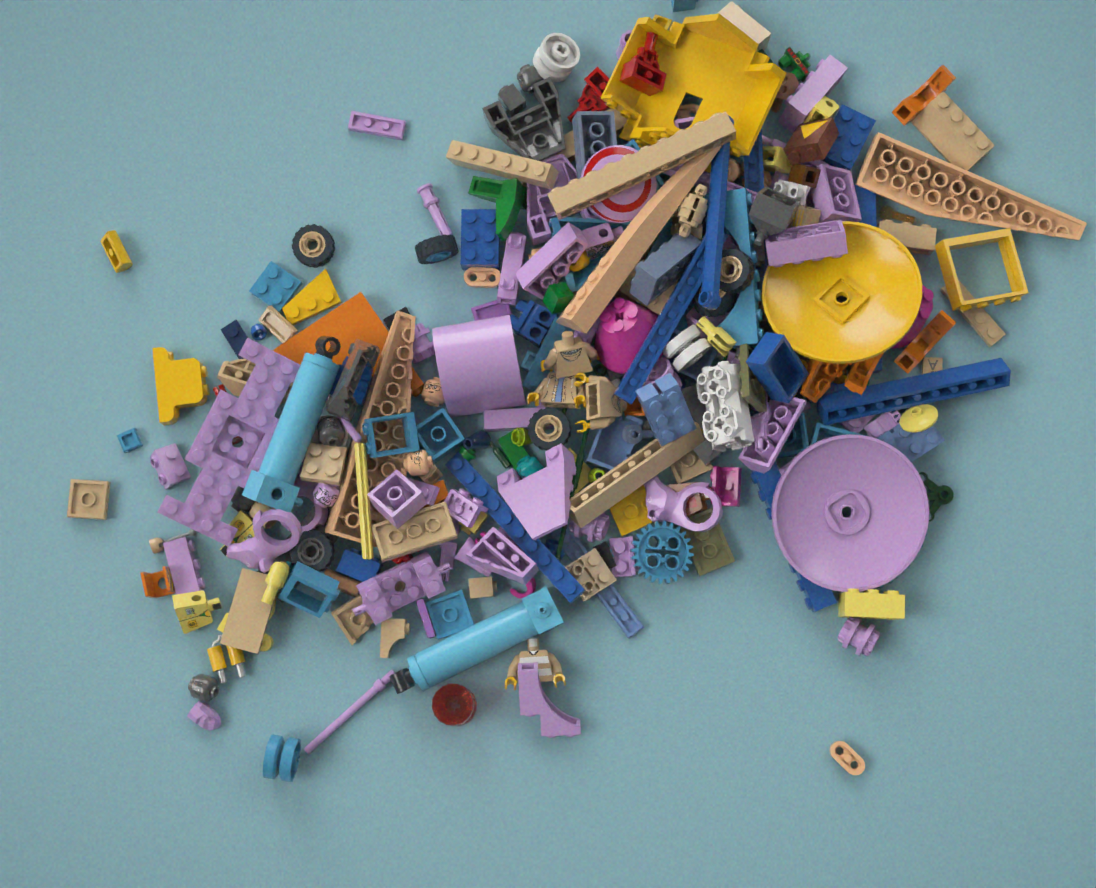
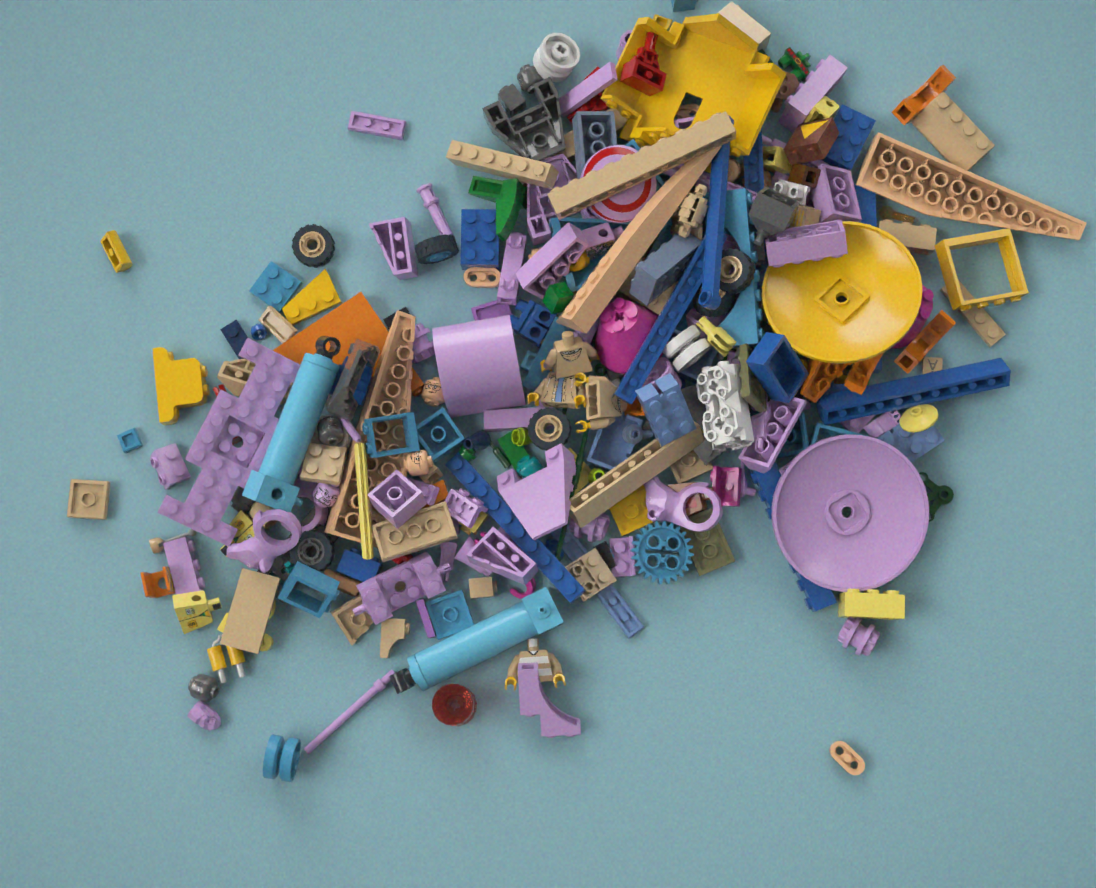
(276, 580): light yellow arm -> none
(397, 245): none -> lavender wedge
(588, 89): none -> lavender tile
(744, 485): none -> lavender bar

